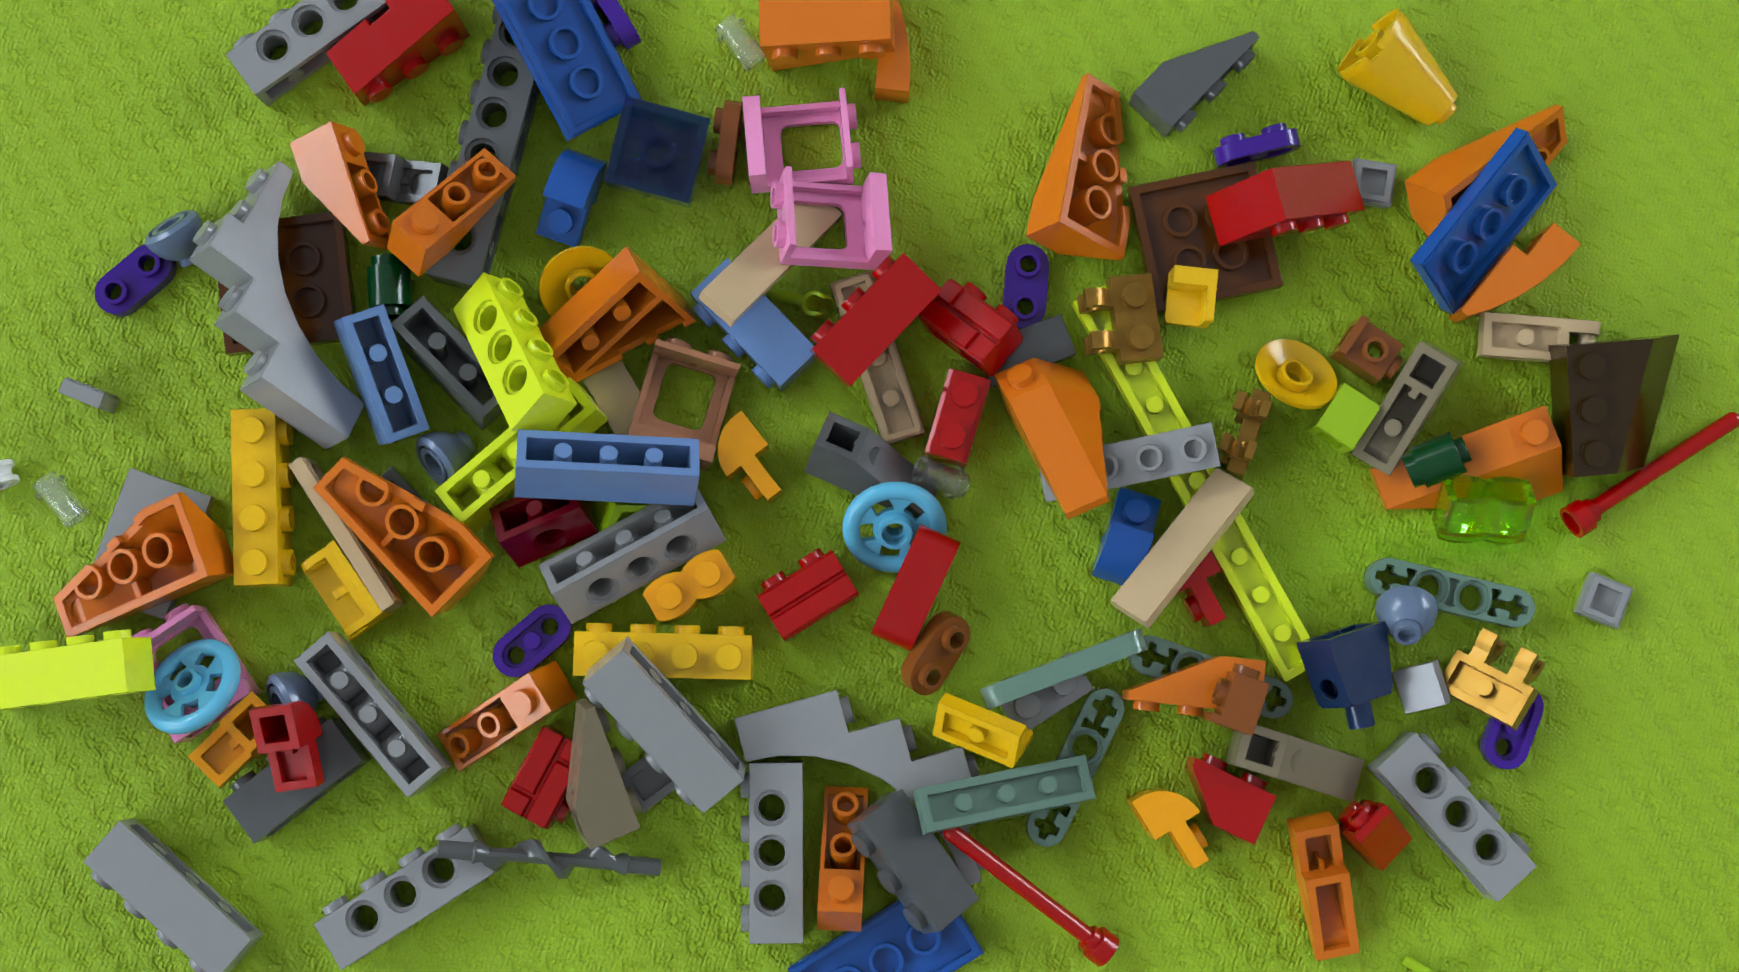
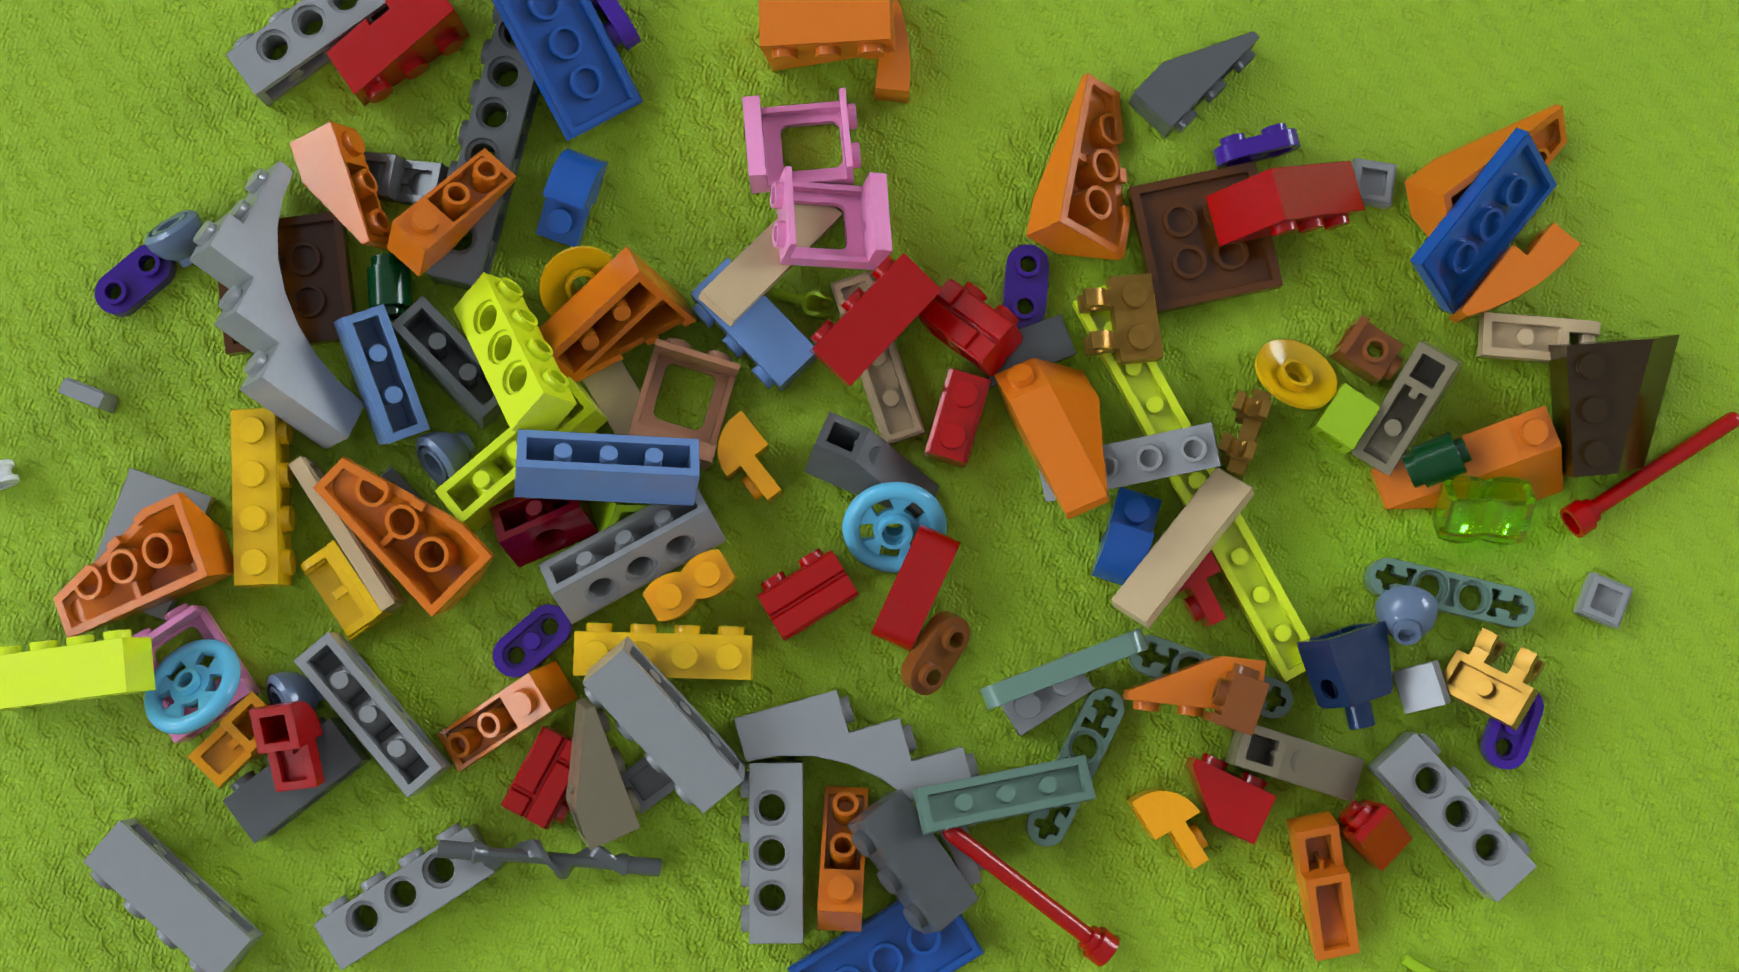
(60, 499): clear pin -> none
(657, 151): clear blue brick -> none
(729, 125): dark orange plate -> none
(740, 41): clear pin -> none
(950, 480): clear pin -> none
(981, 730): yellow panel -> none
(1191, 296): yellow panel -> none
(1400, 71): yellow cone -> none

